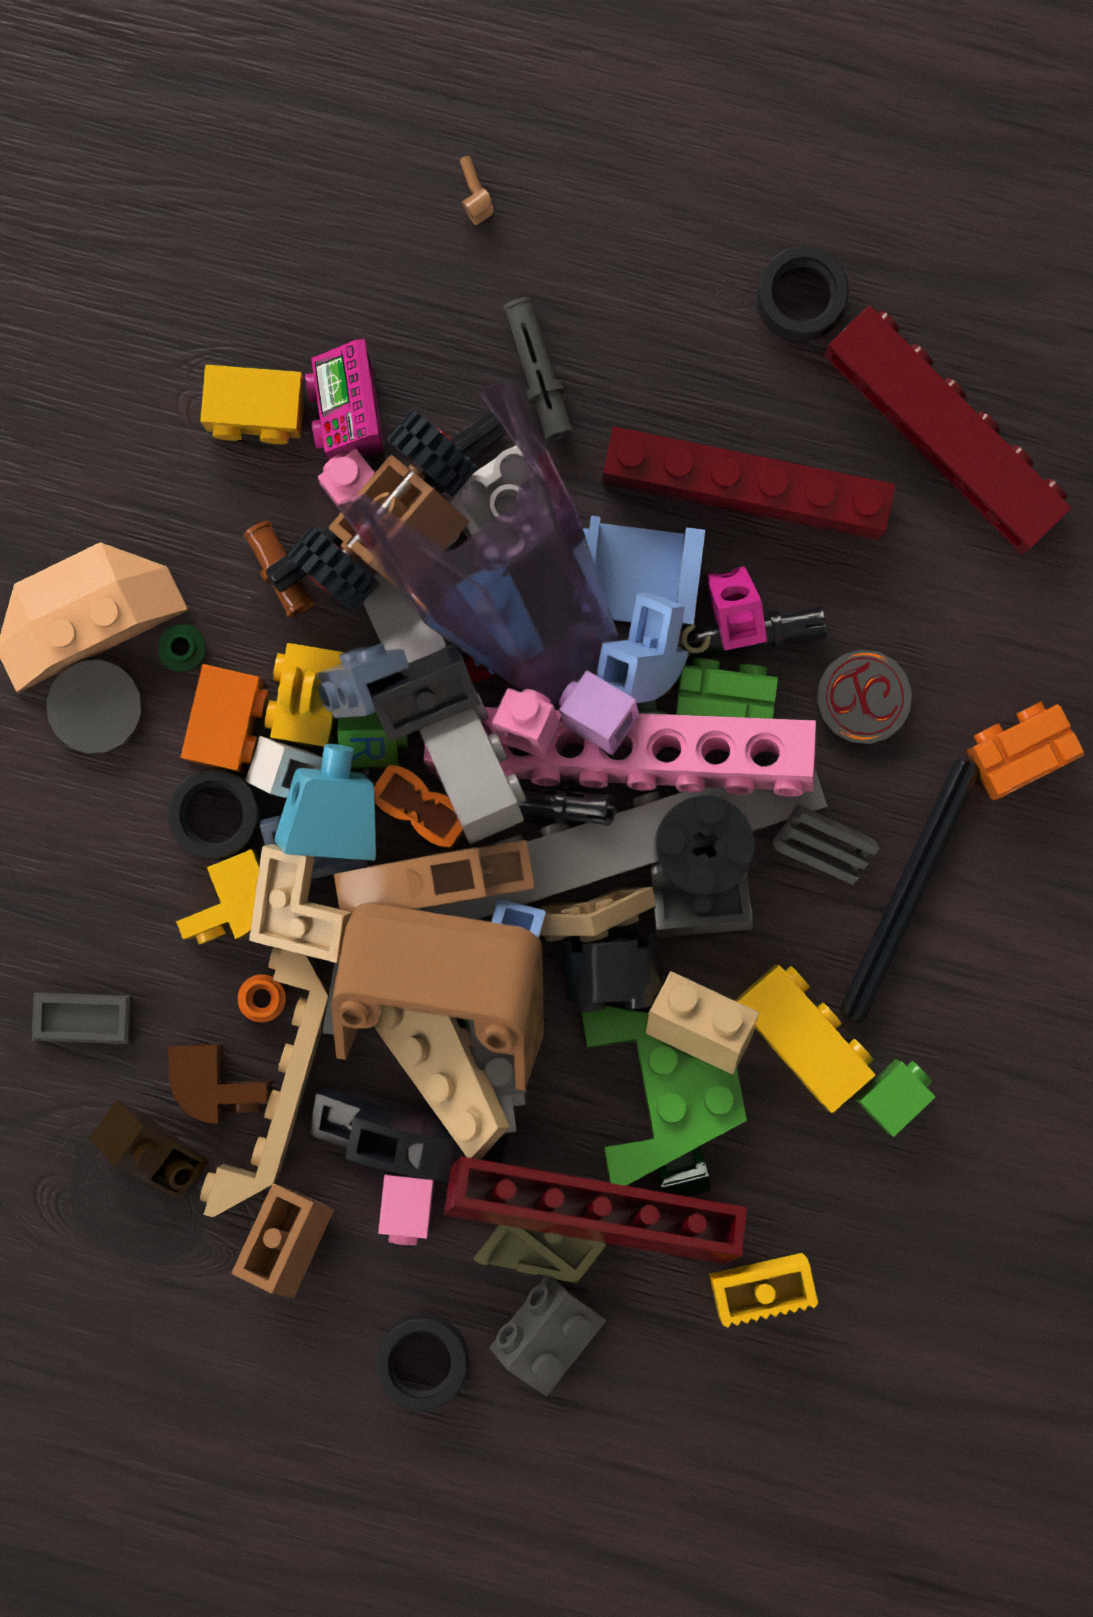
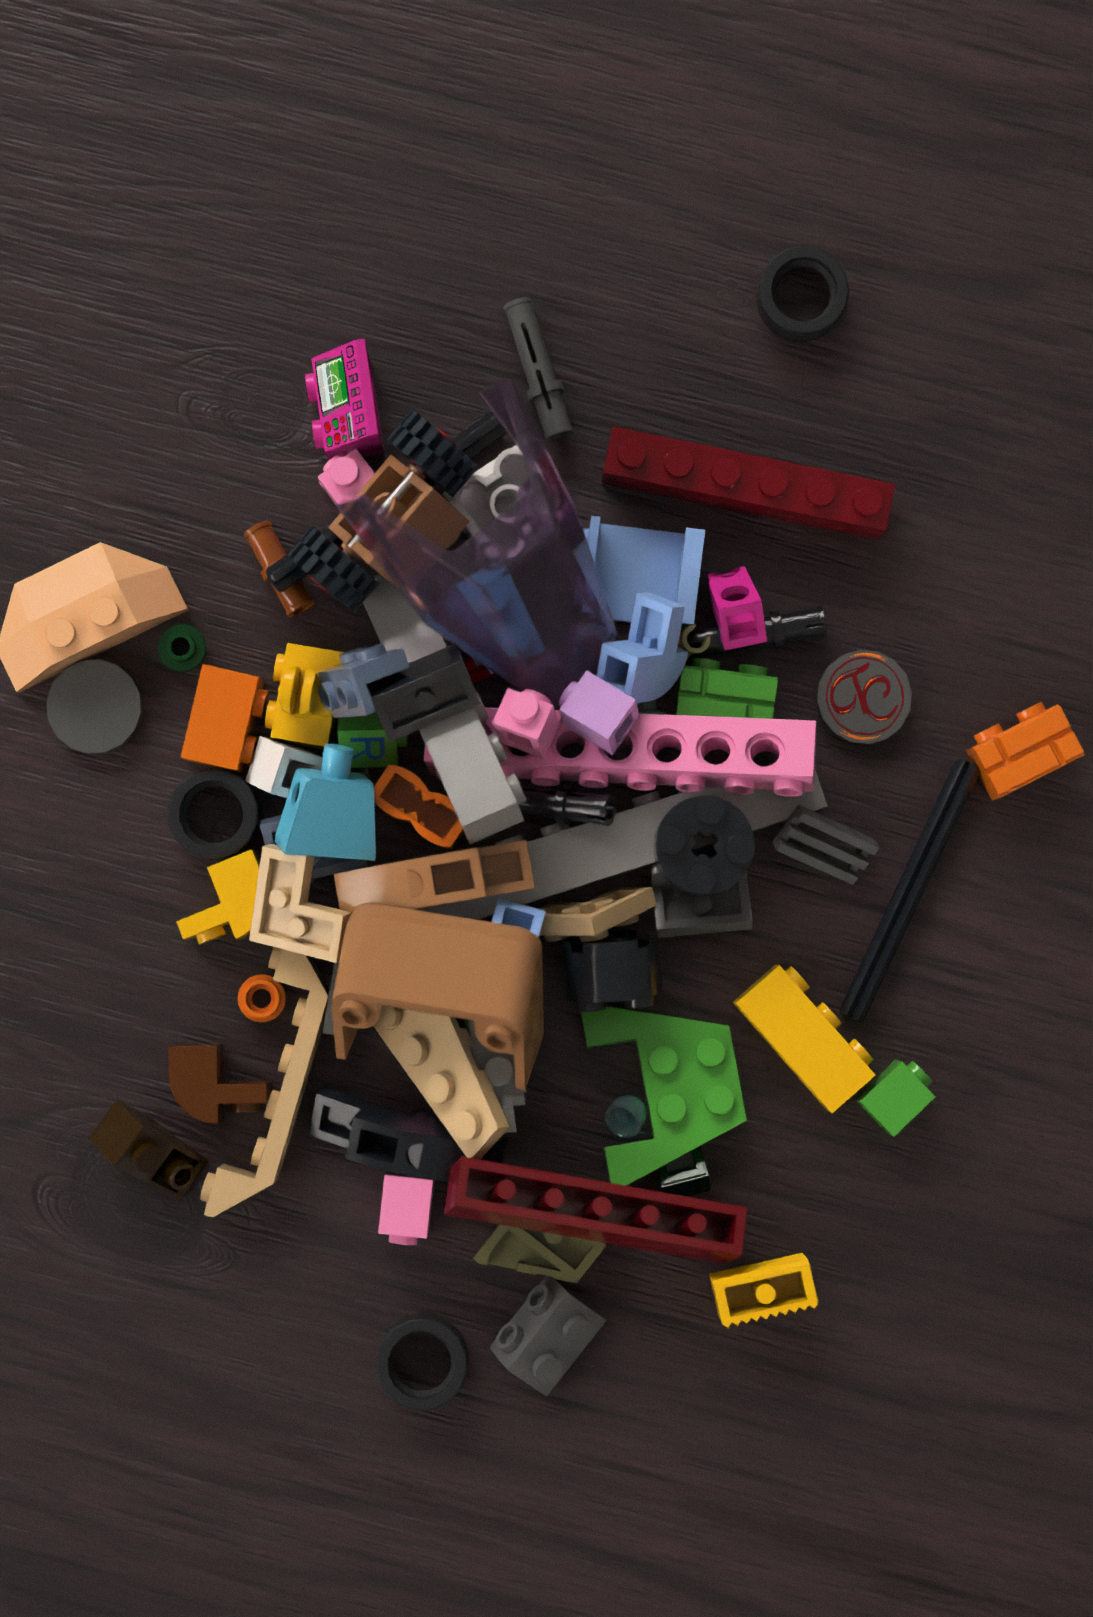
(81, 1018): dark grey tile -> none
(252, 403): yellow brick -> none
(282, 1241): medium nougat brick -> none
(478, 205): medium nougat hand -> none
(622, 1114): none -> clear light blue hinge
(701, 1022): tan brick -> none
(947, 429): dark red brick -> none

